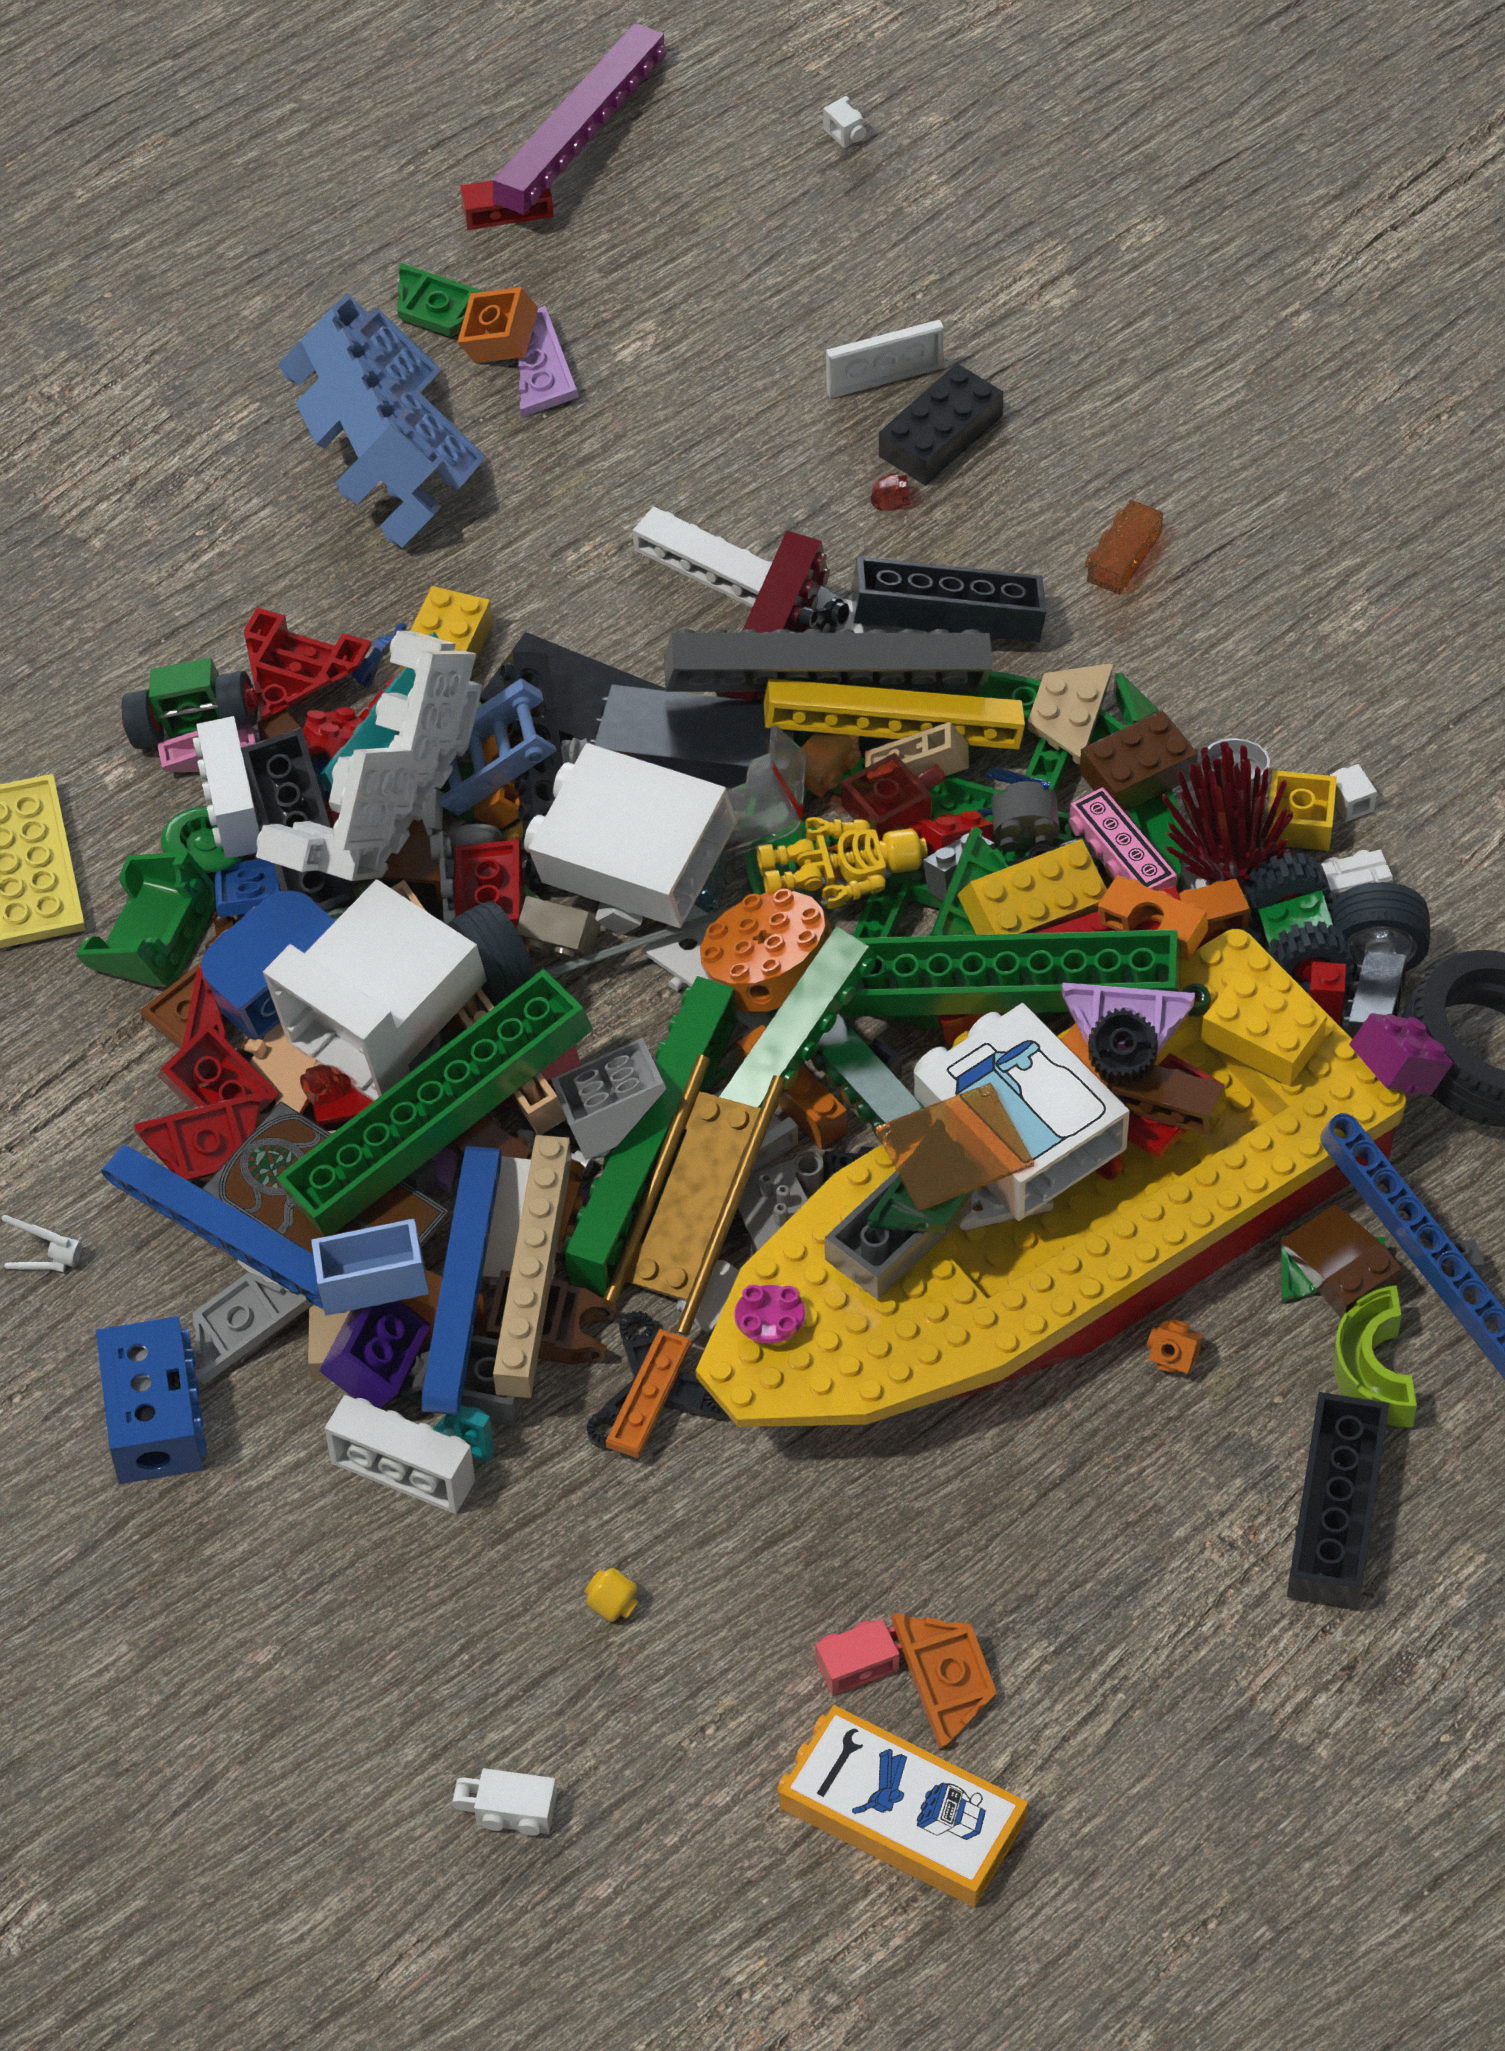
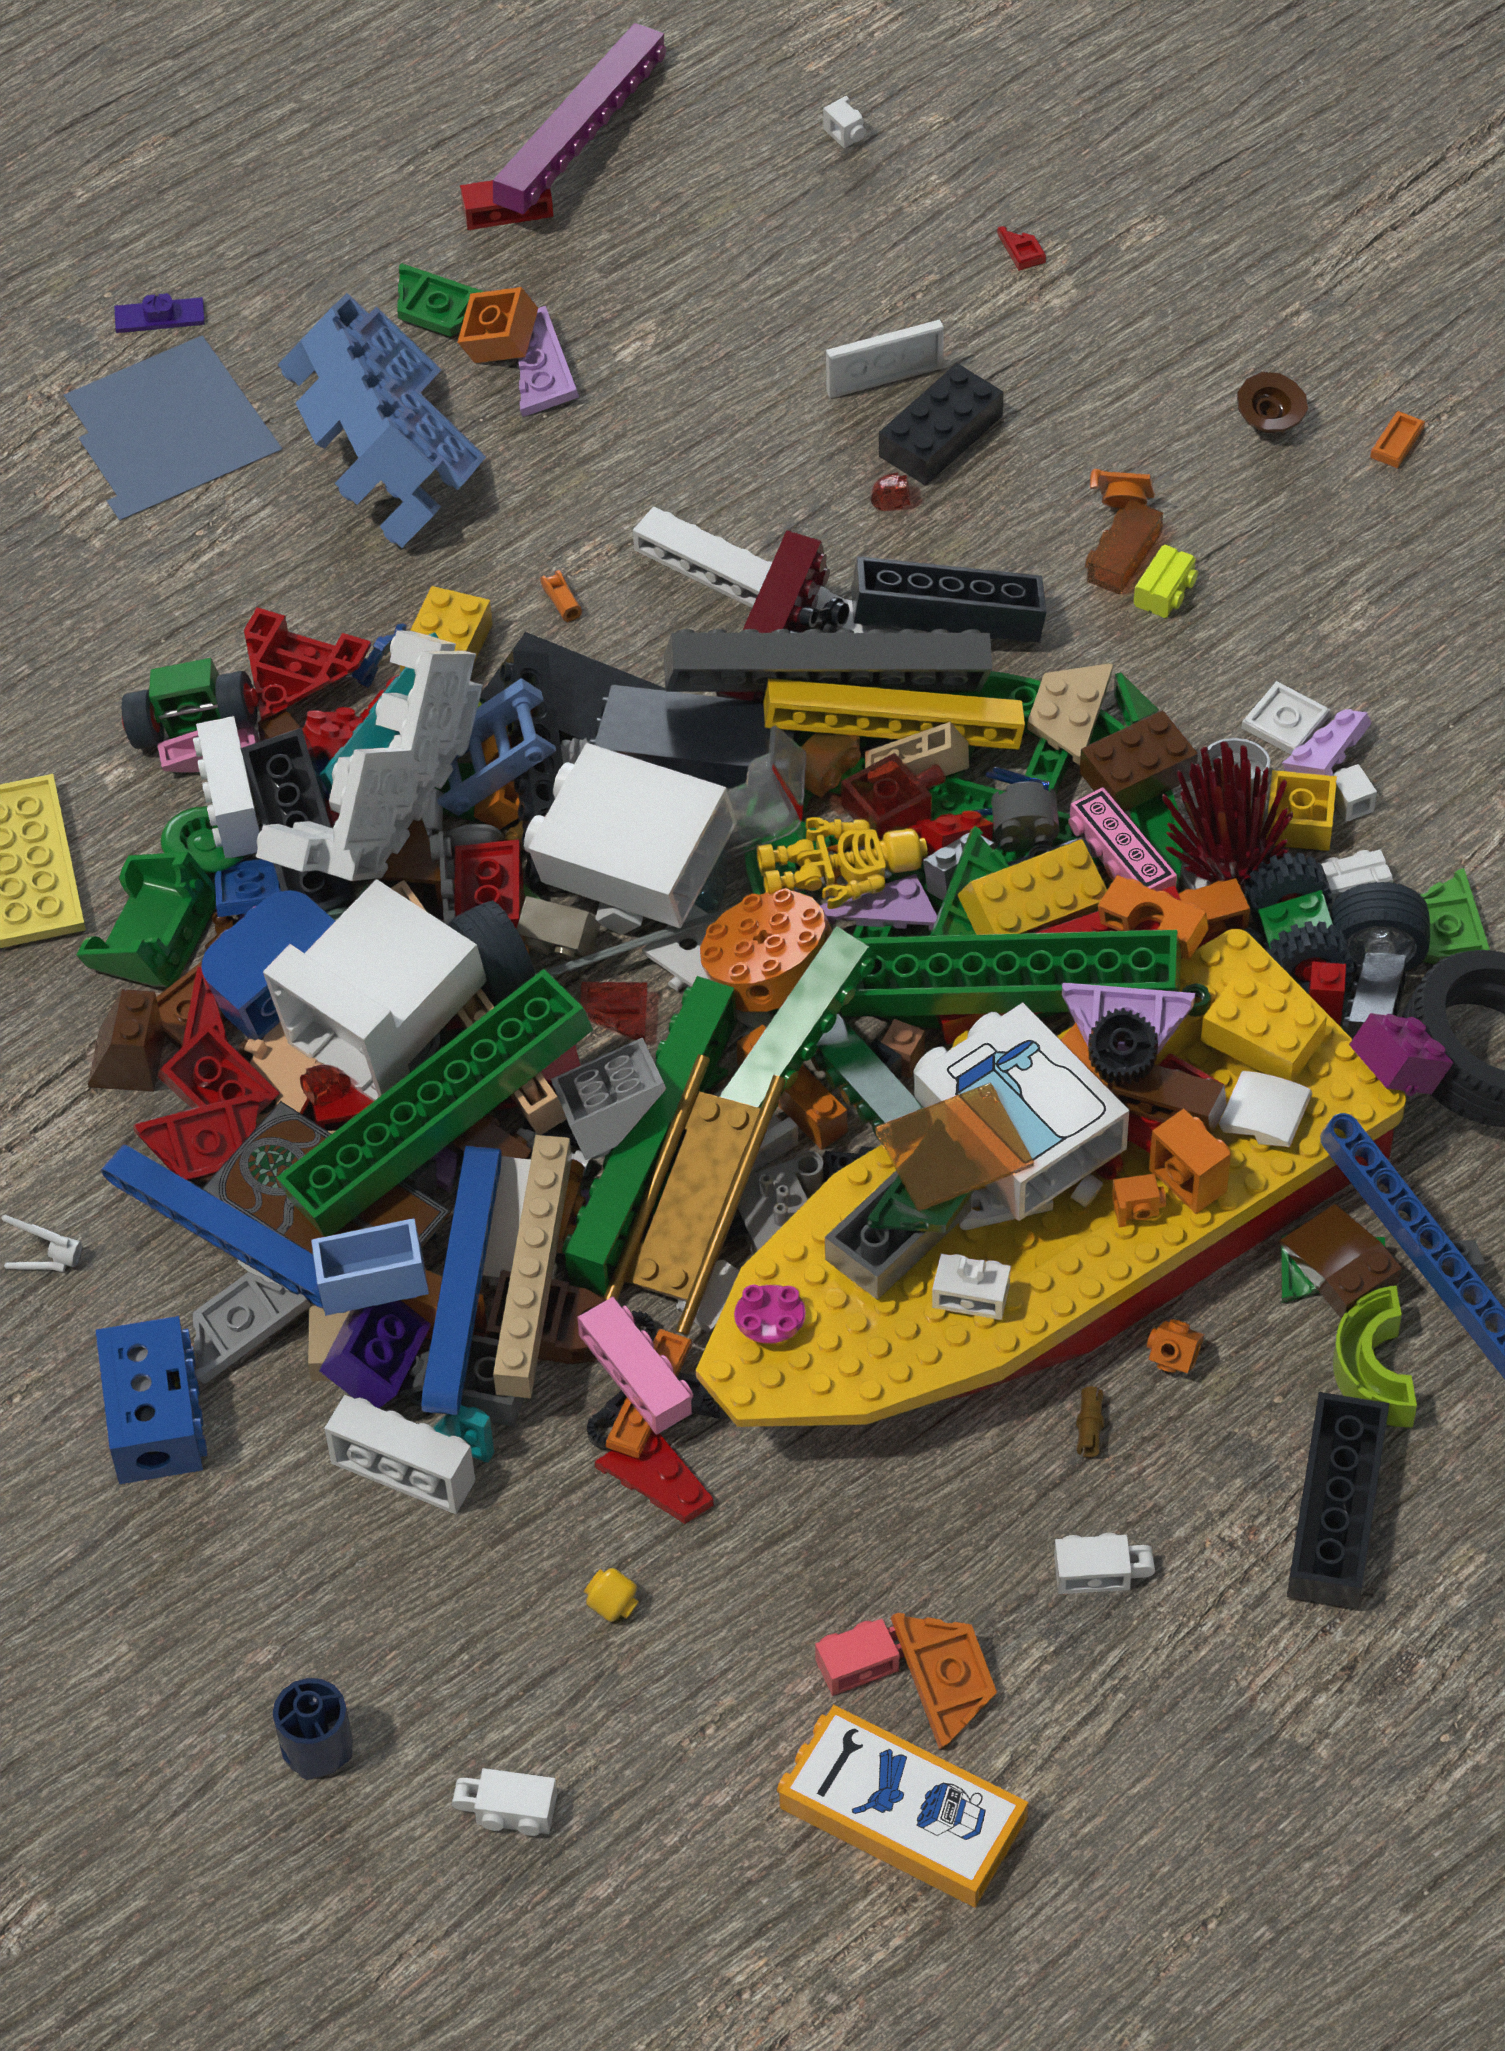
(129, 1044): none -> reddish brown slope
(159, 313): none -> dark purple piece
(168, 426): none -> sand blue sticker
(313, 1727): none -> dark blue cylinder
(561, 596): none -> orange bar
(617, 1006): none -> clear red wing
(635, 1365): none -> bright pink brick
(659, 1477): none -> red wing
(896, 906): none -> lavender wing
(908, 1042): none -> nougat brick
(971, 1286): none -> white brick
(1023, 248): none -> red tile
(1087, 1190): none -> white piece
(1090, 1421): none -> pearl gold pin
(1099, 1563): none -> white brick
(1121, 487): none -> orange hat
(1137, 1198): none -> orange brick
(1165, 581): none -> neon yellow brick
(1190, 1160): none -> orange brick
(1265, 1108): none -> white slope
(1275, 397): none -> reddish brown hat
(1285, 718): none -> white tile
(1328, 744): none -> lavender wing
(1397, 439): none -> orange tile
(1453, 919): none -> bright green wing

